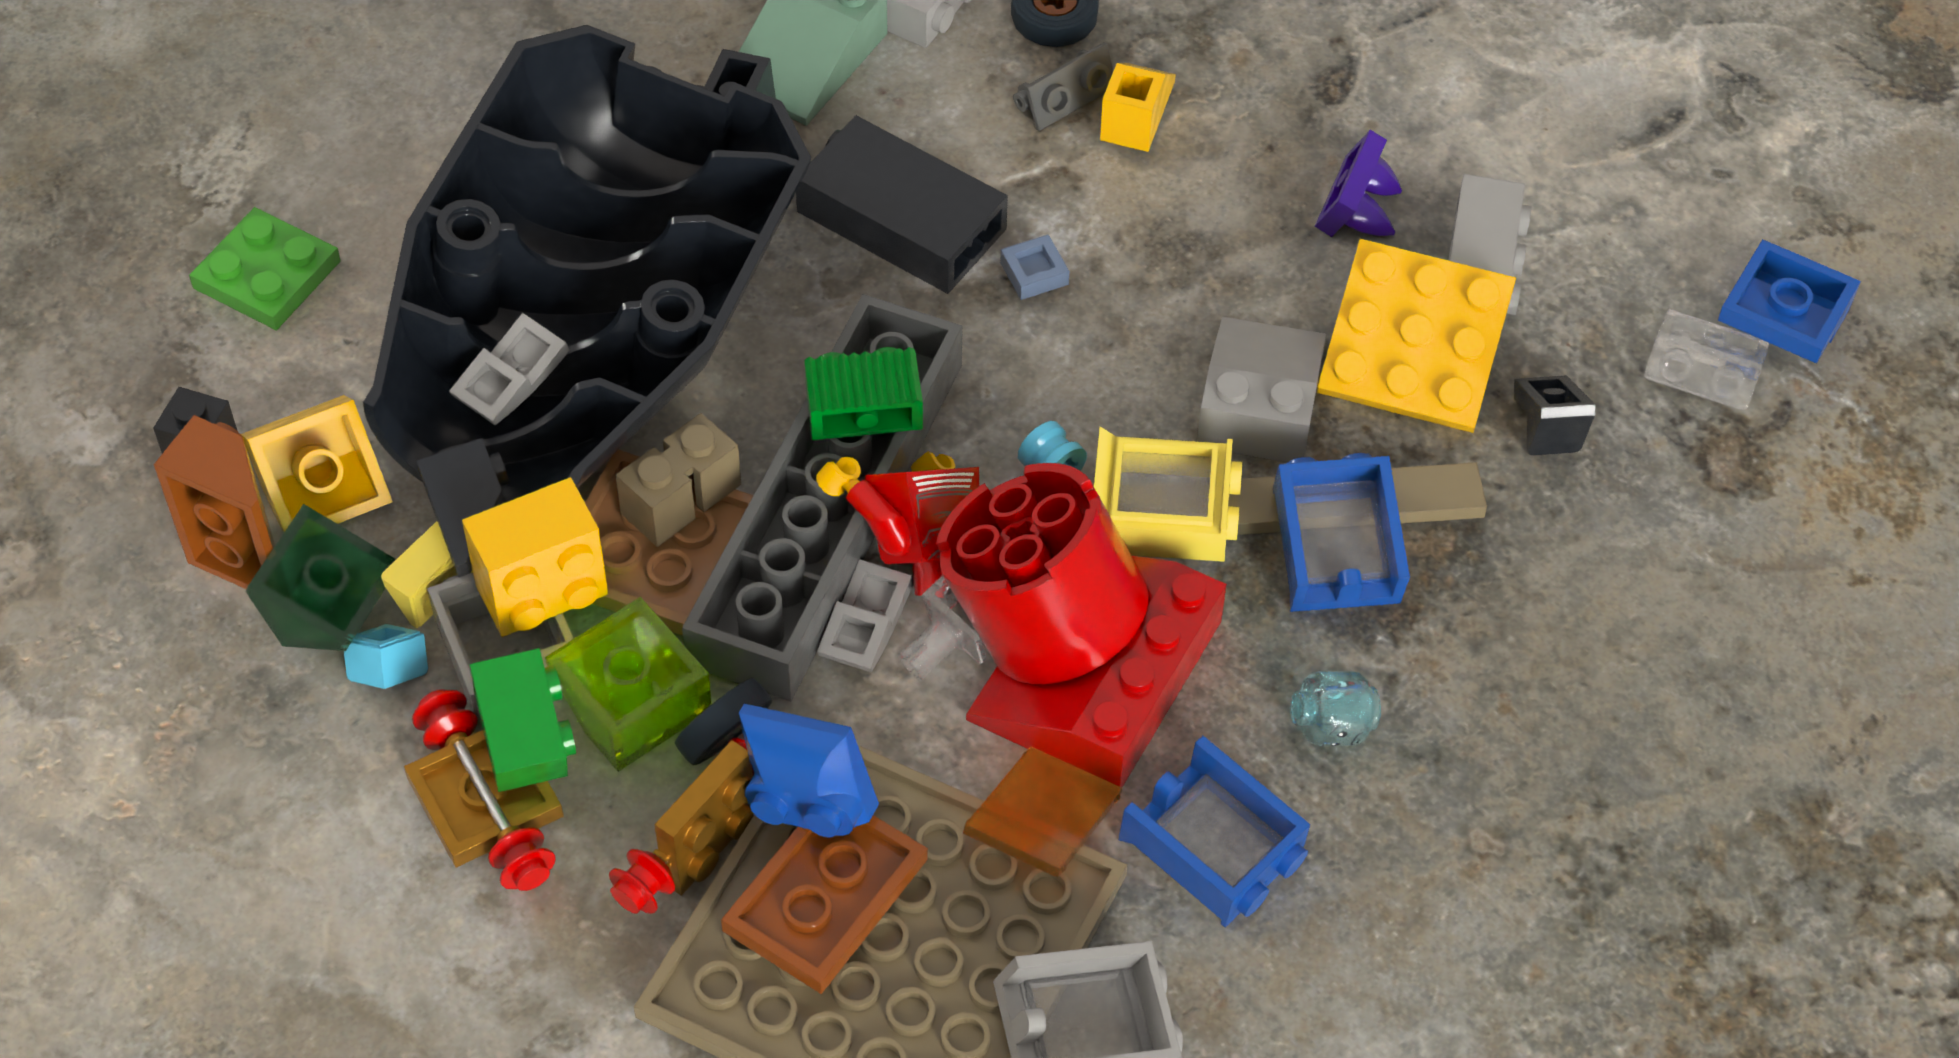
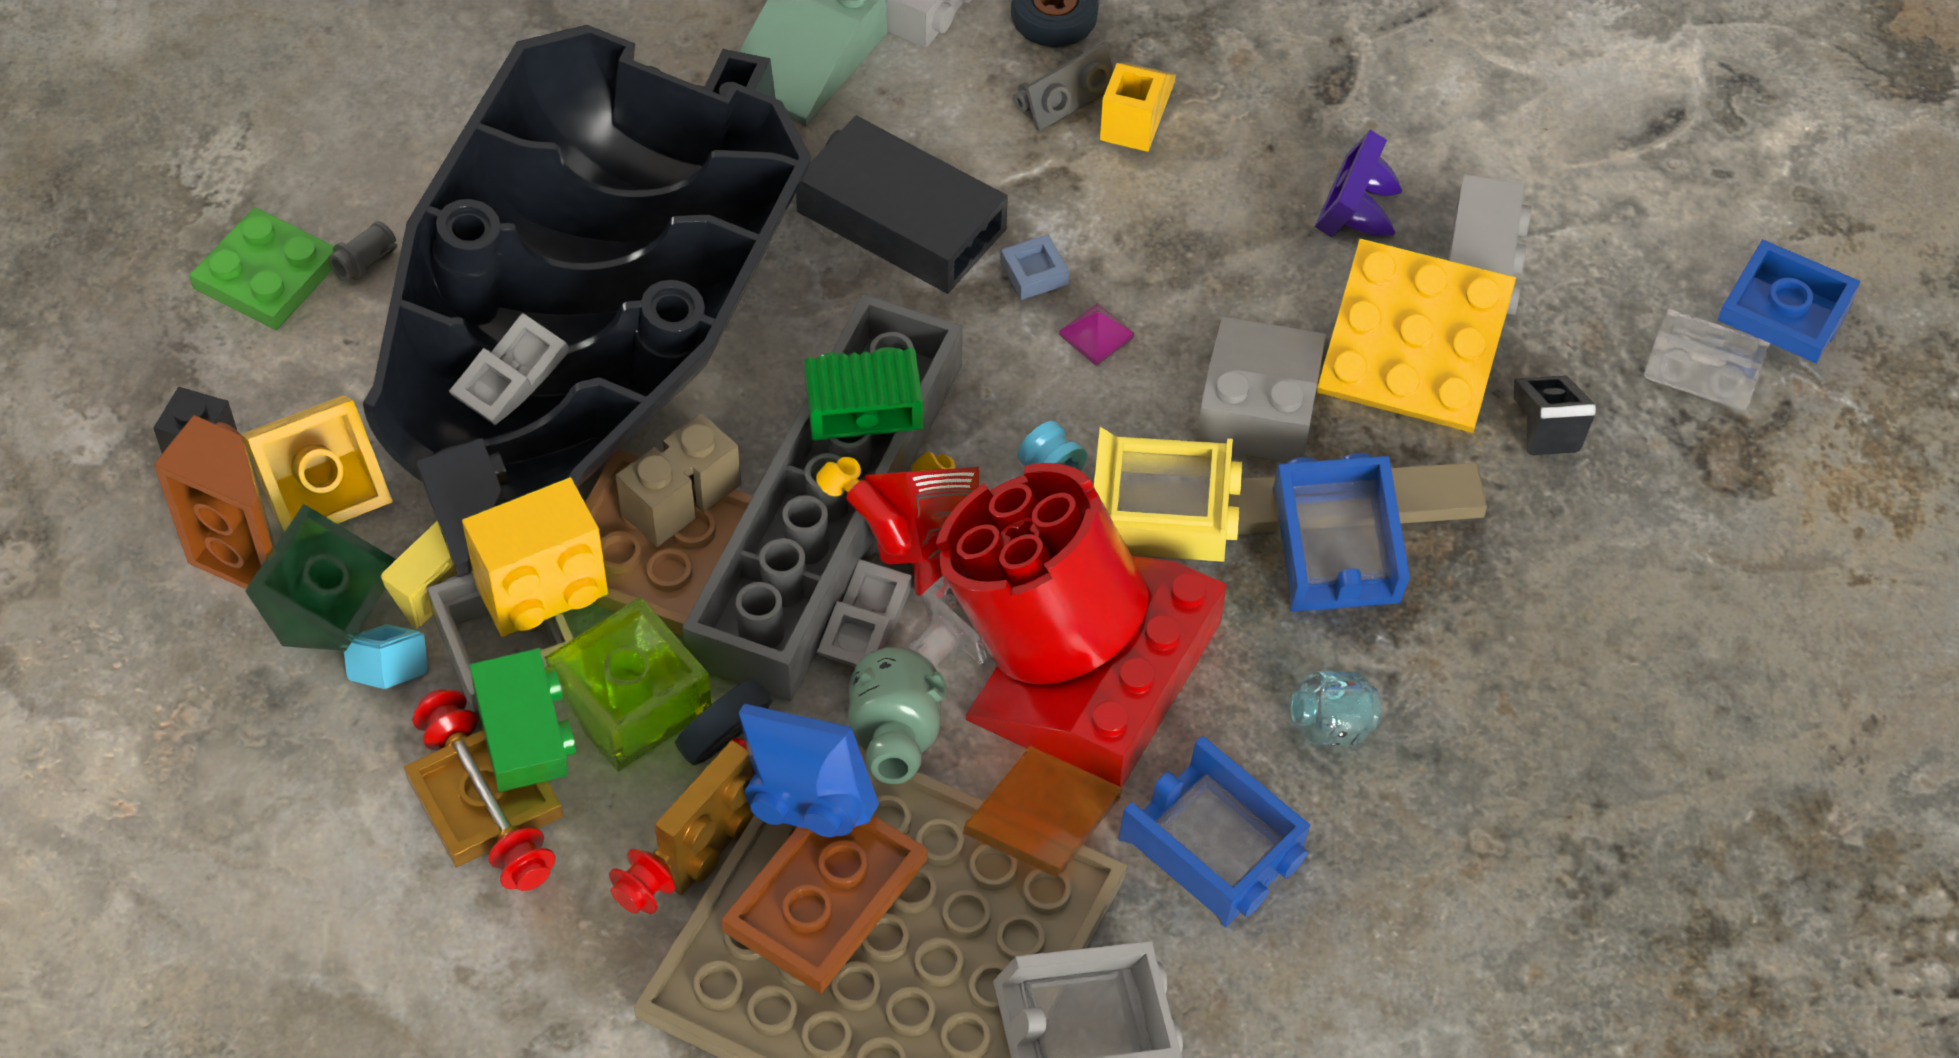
(352, 259): none -> dark grey pin
(895, 710): none -> sand green piece
(1096, 334): none -> magenta slope

